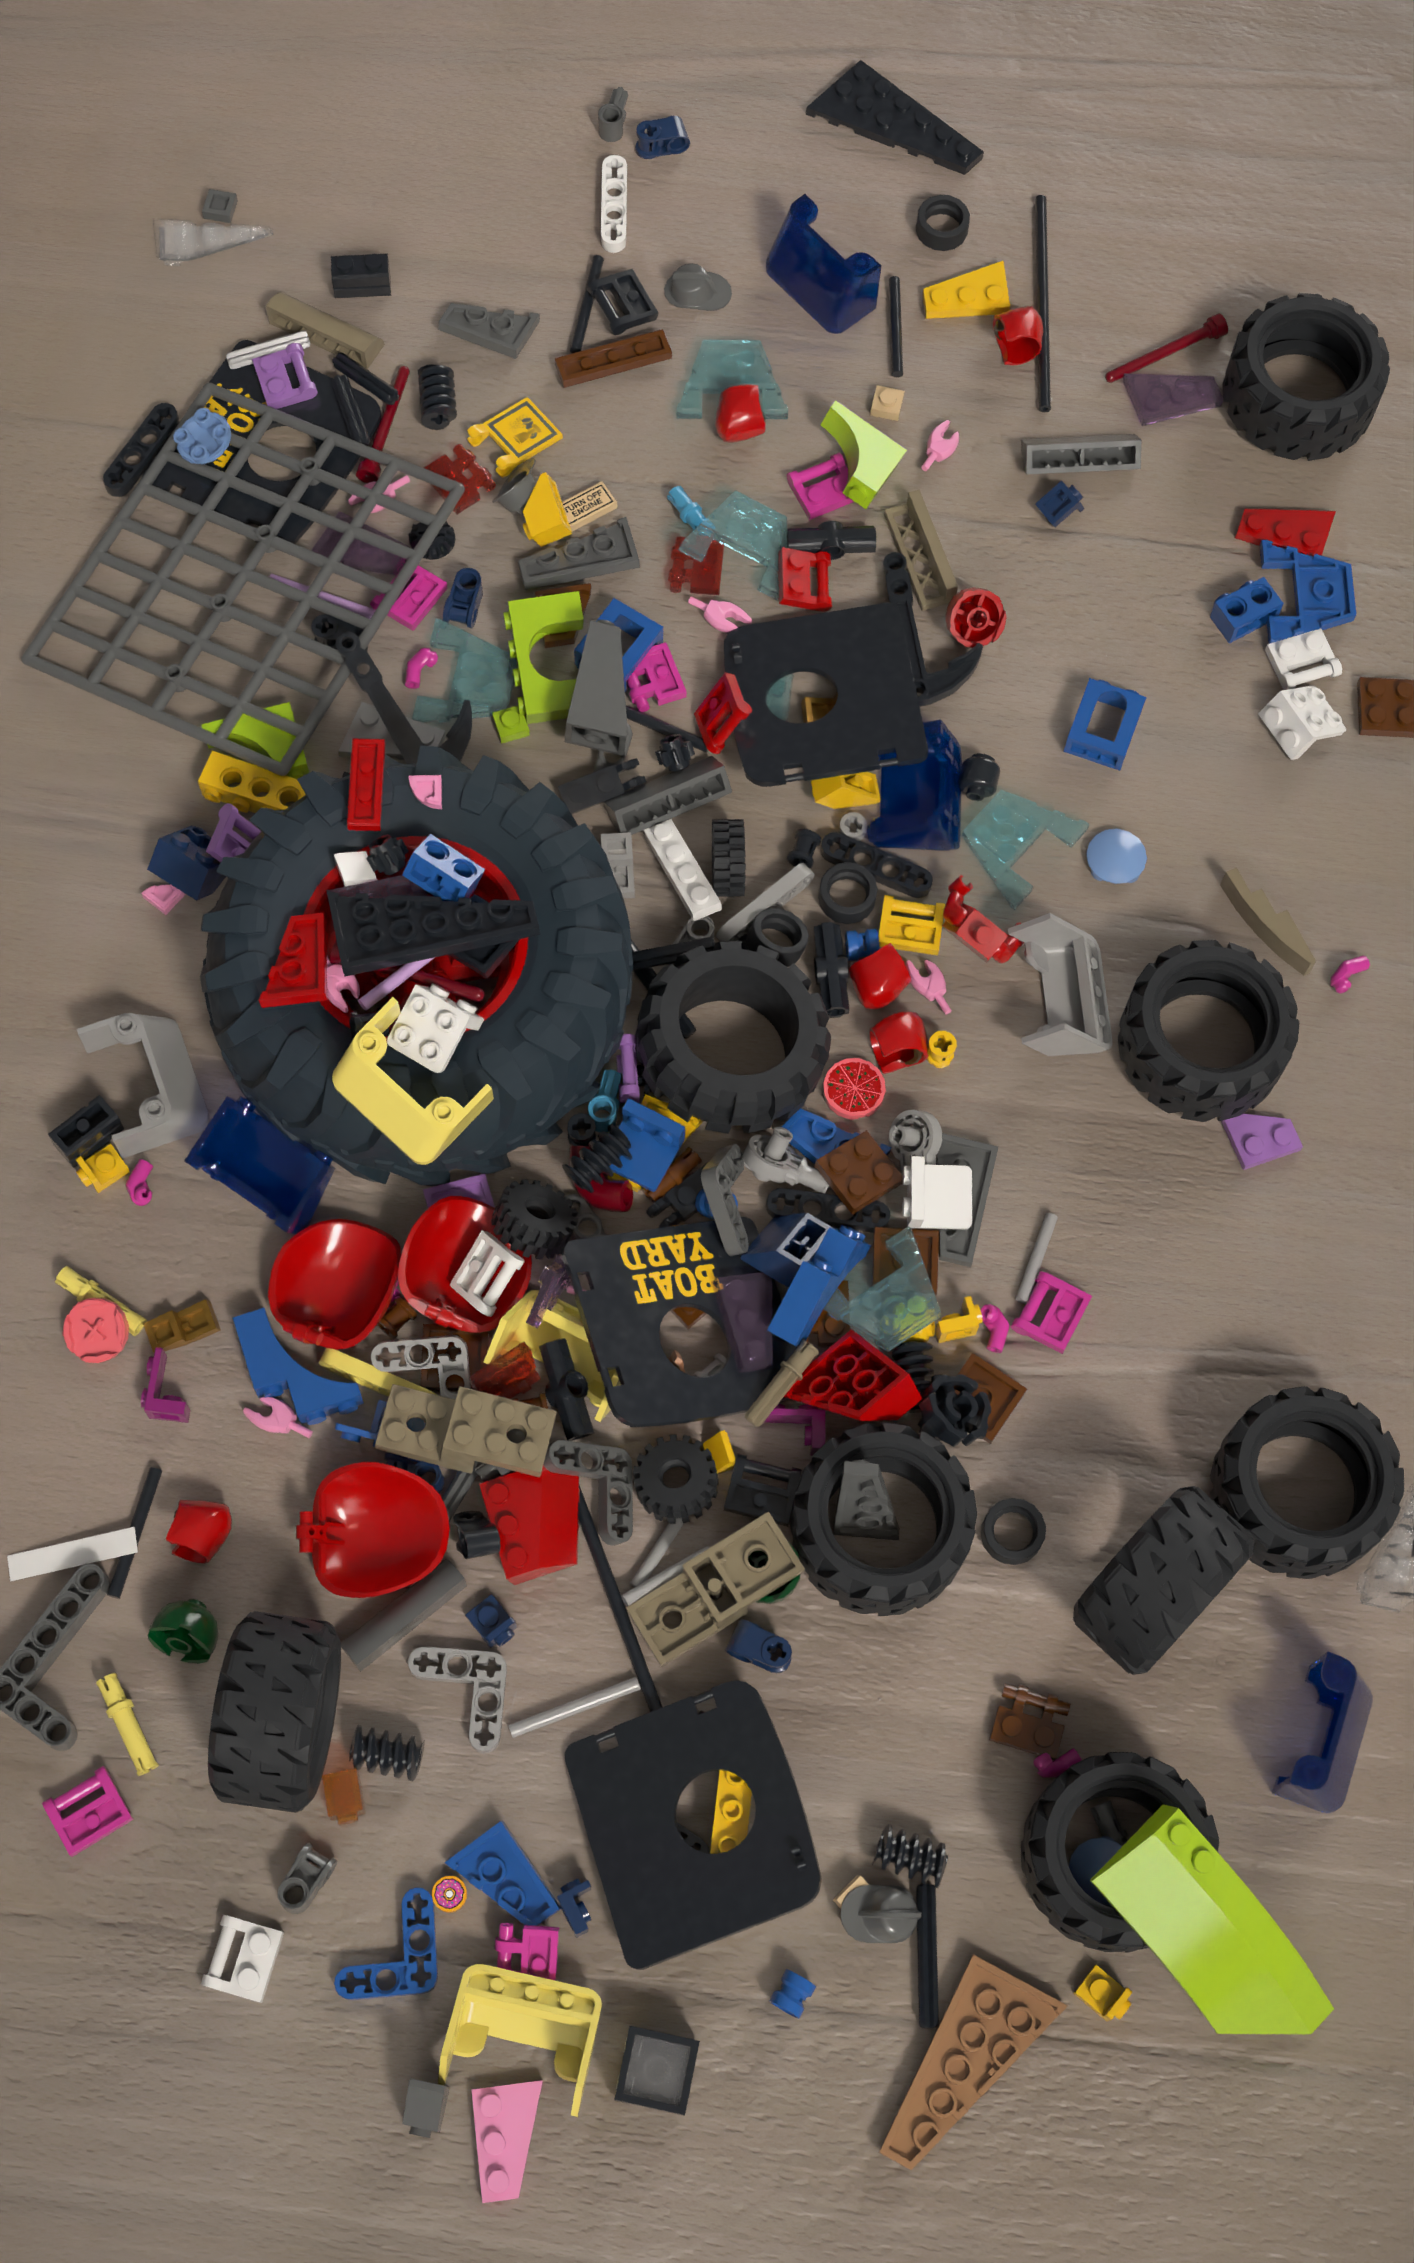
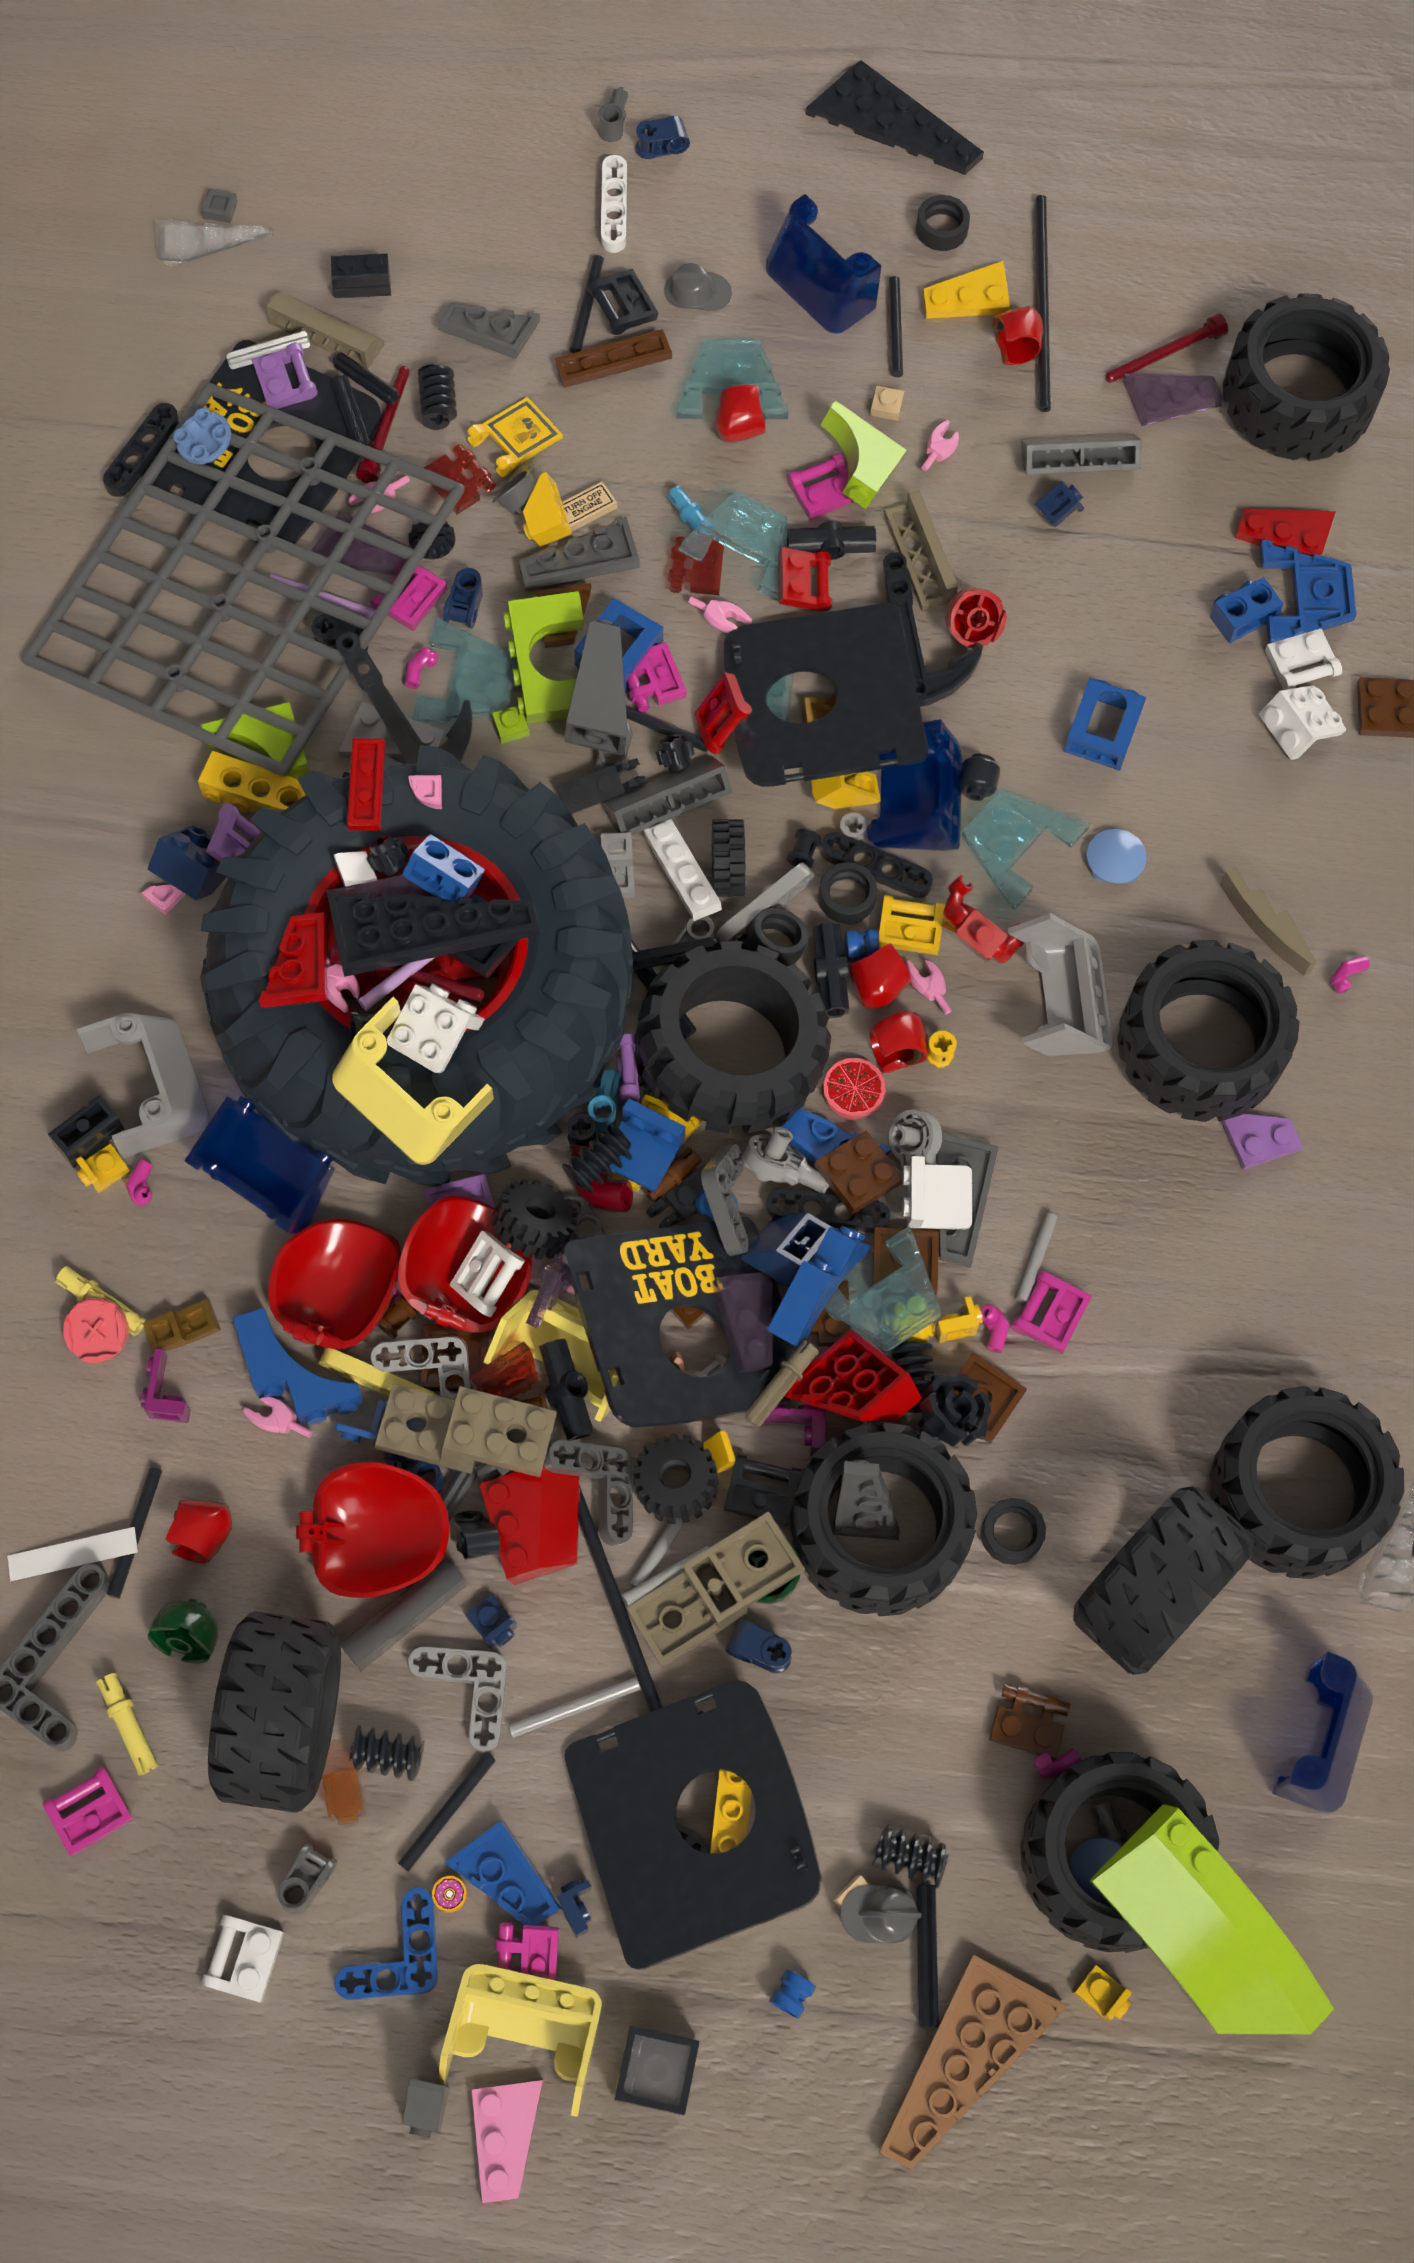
(446, 1812): none -> black bar

